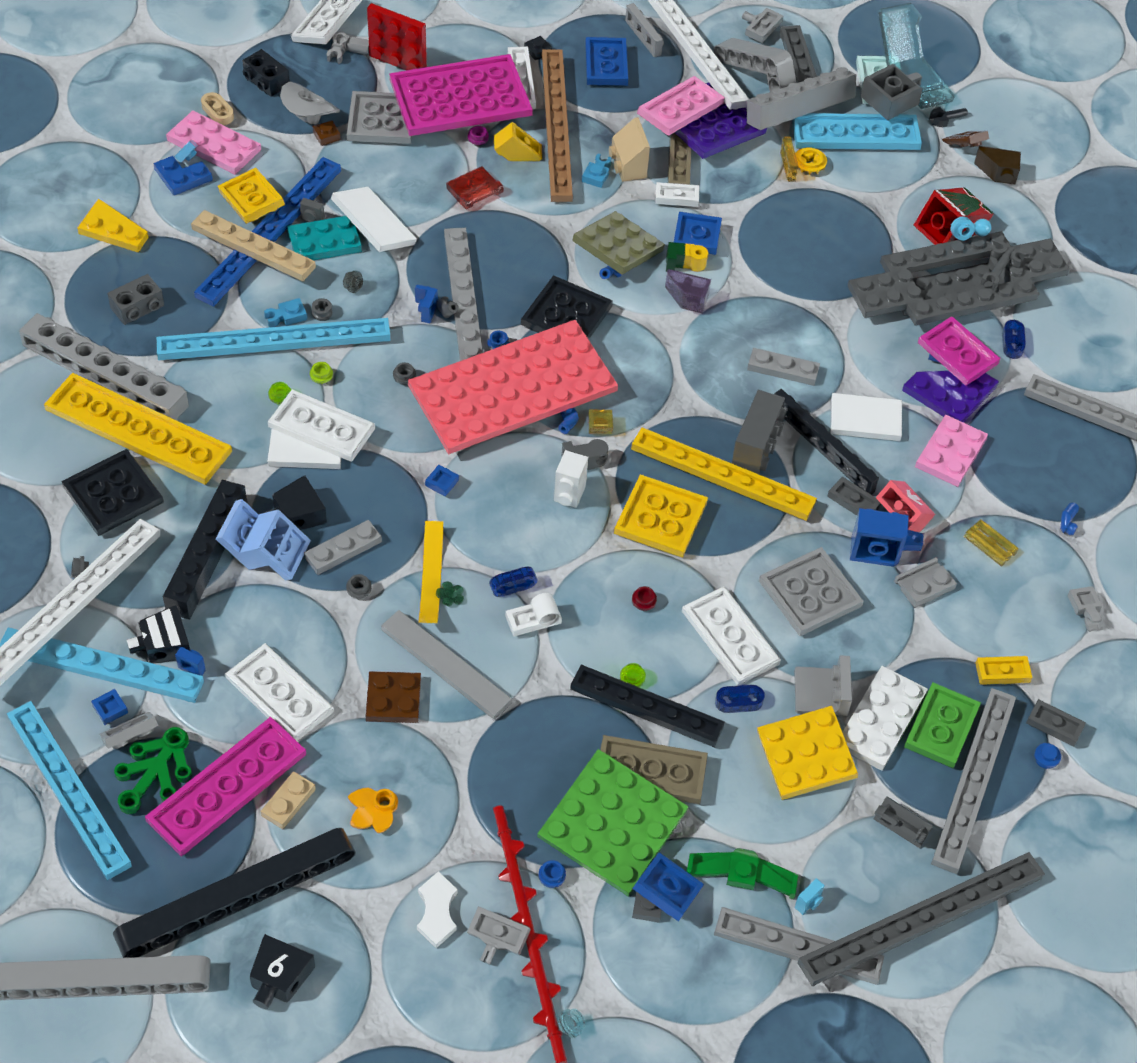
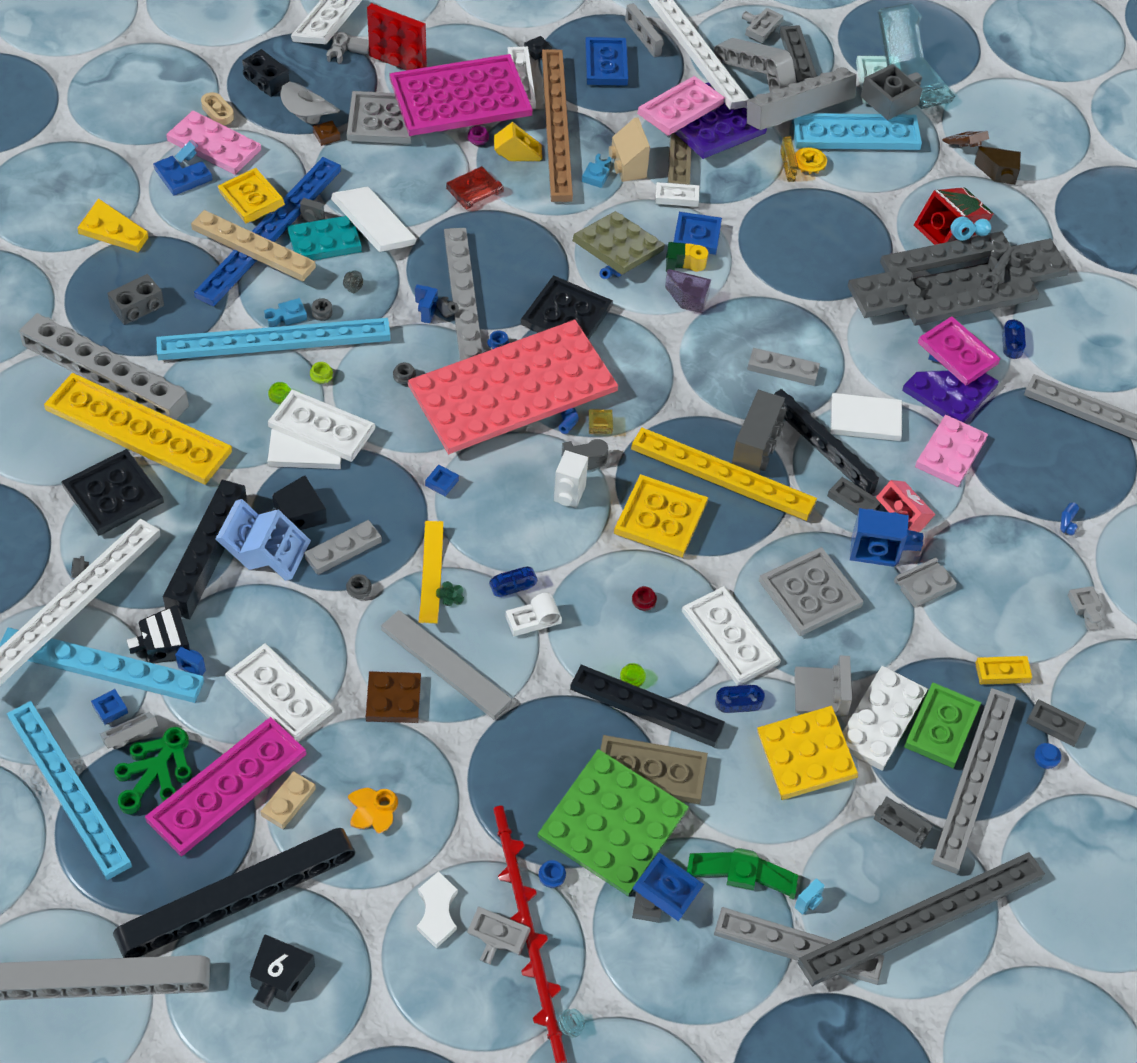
(942, 118): black bar -> none
(988, 544): clear yellow tile -> none

